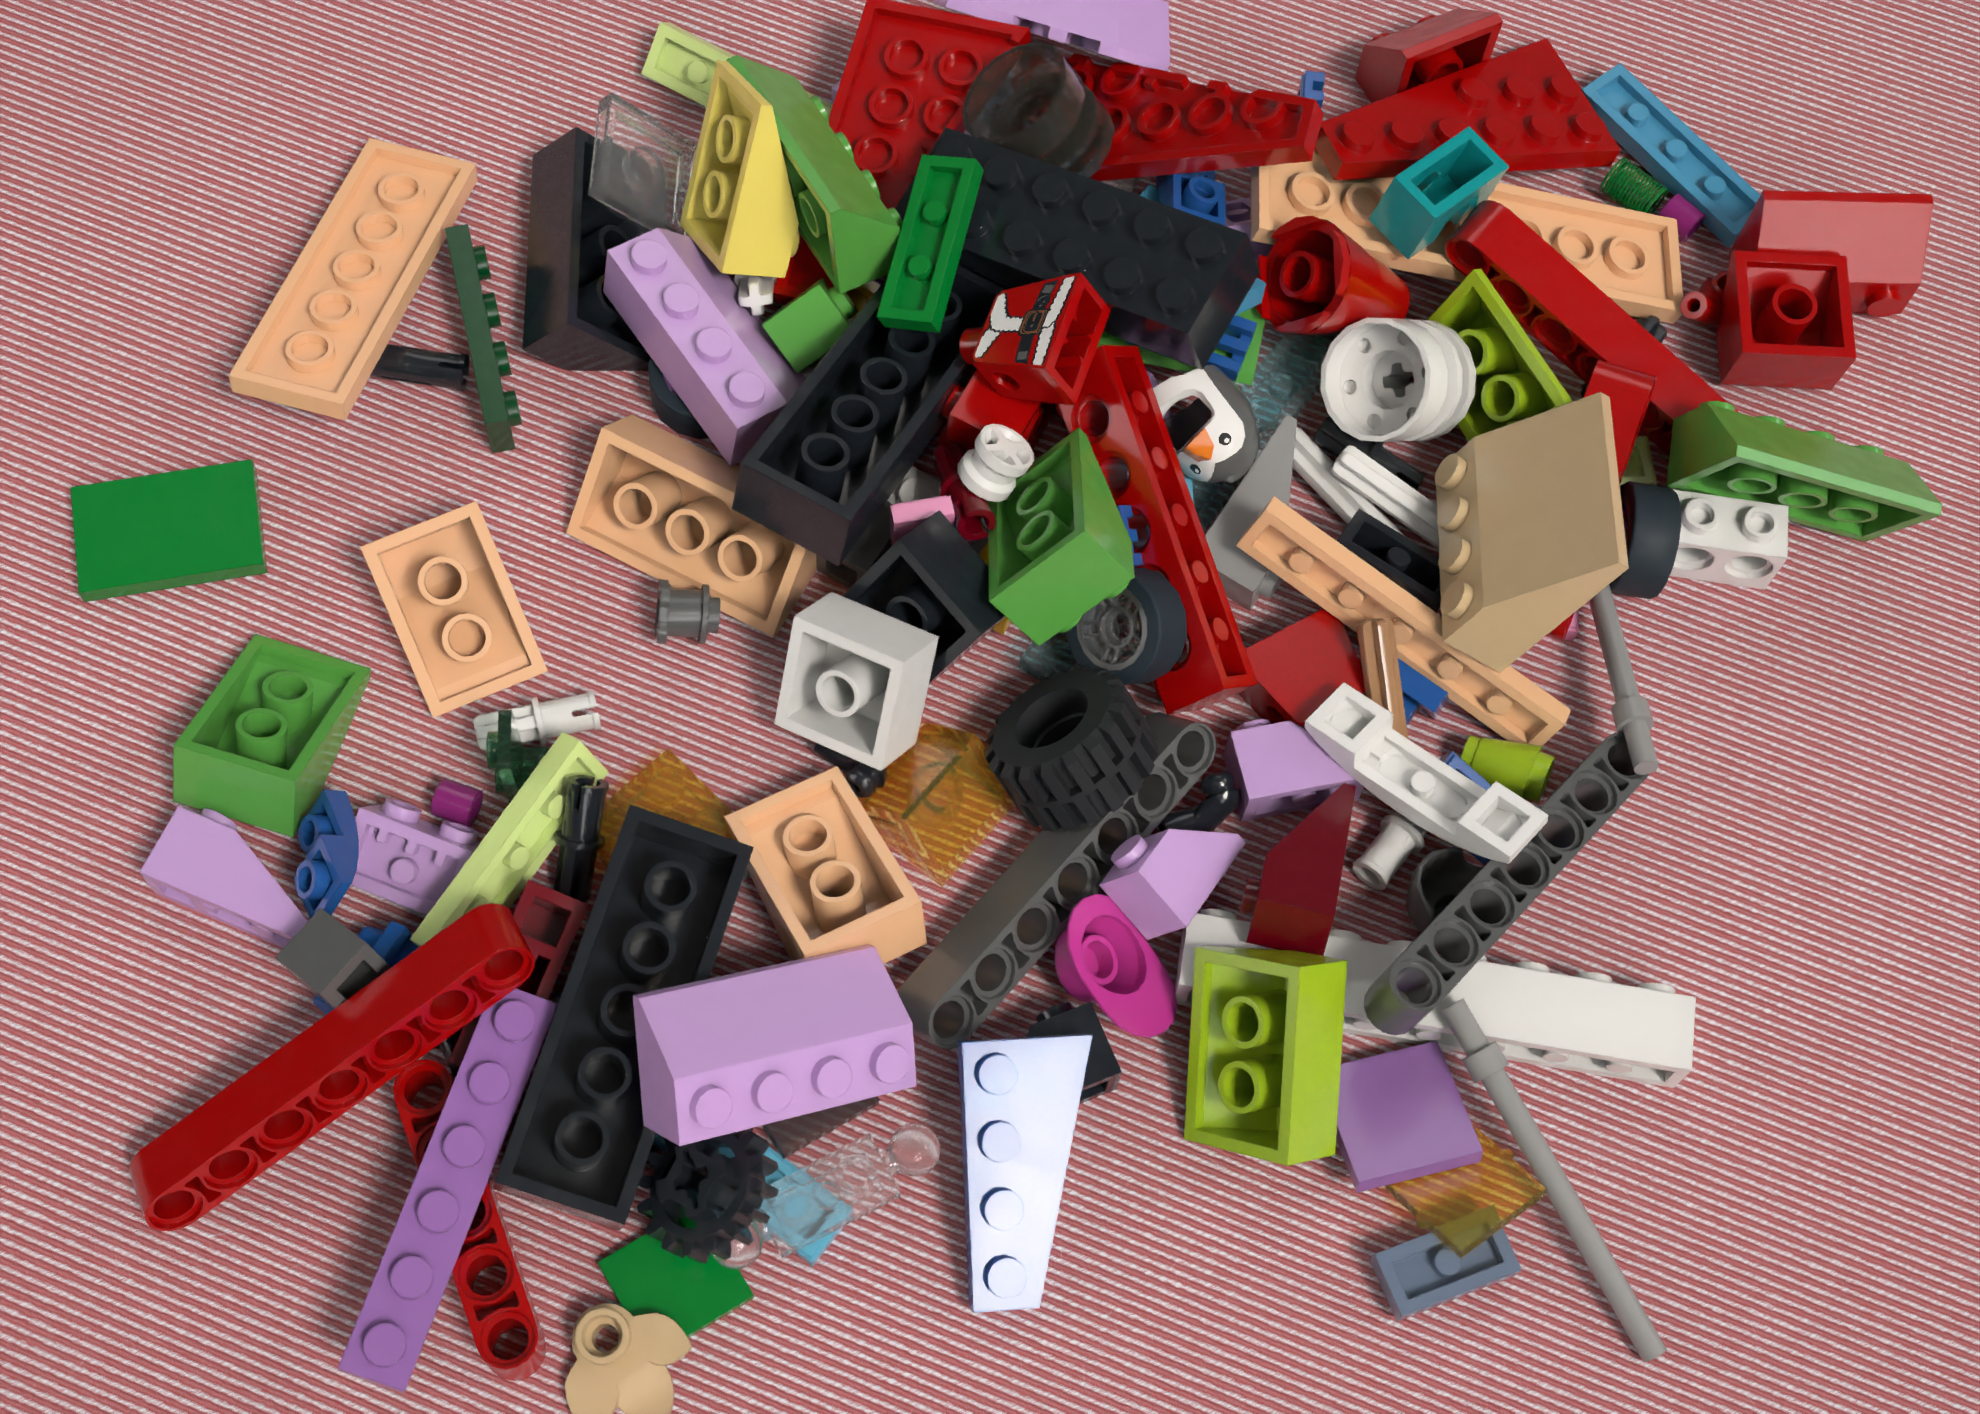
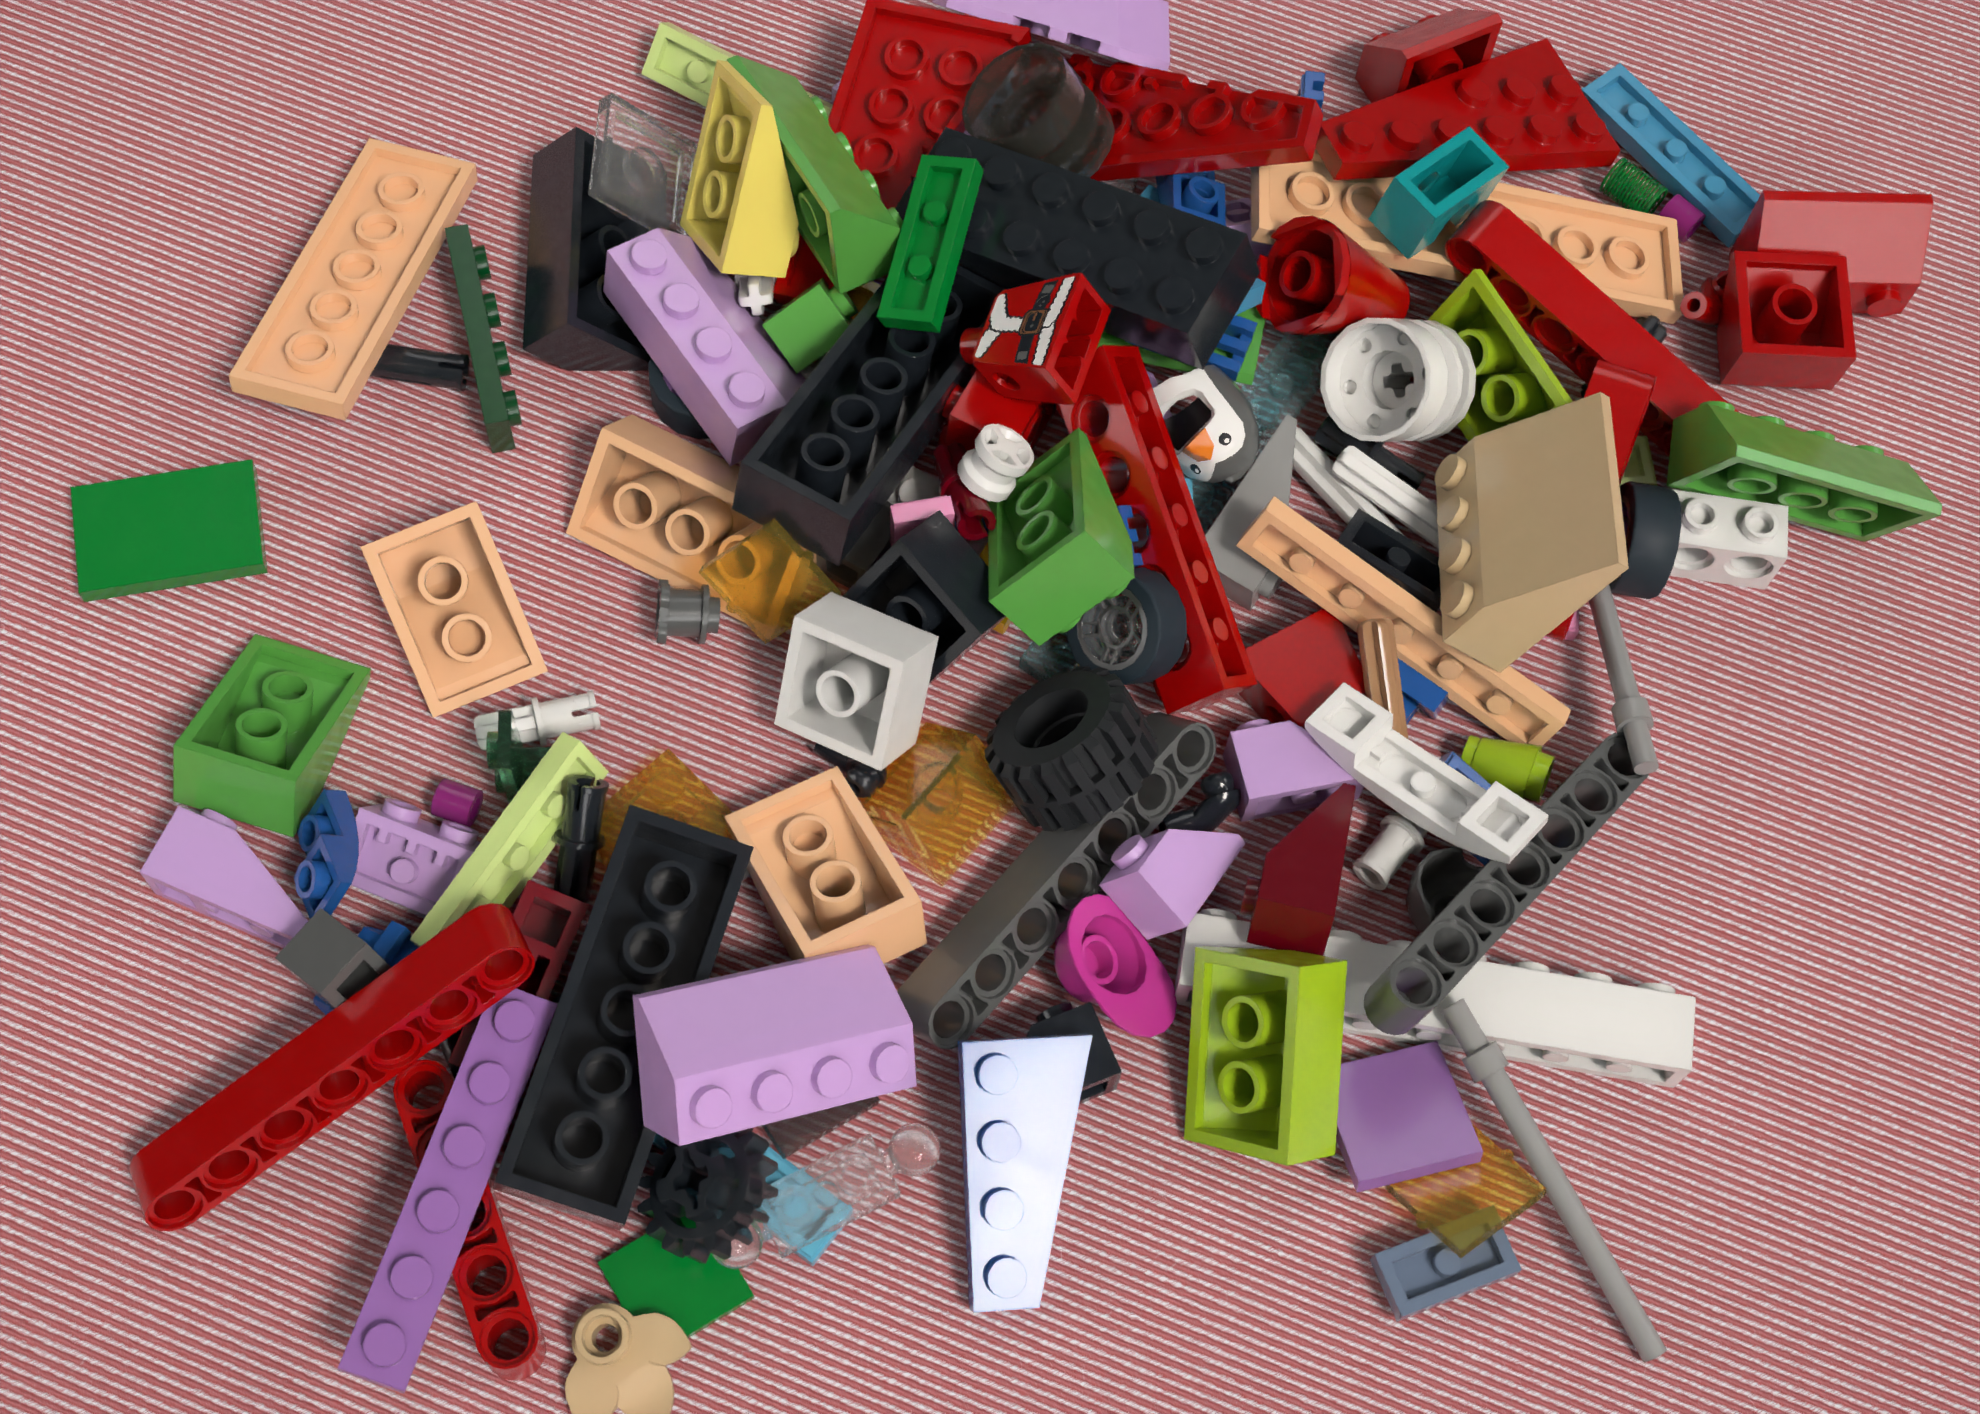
(767, 580): none -> clear yellow piece

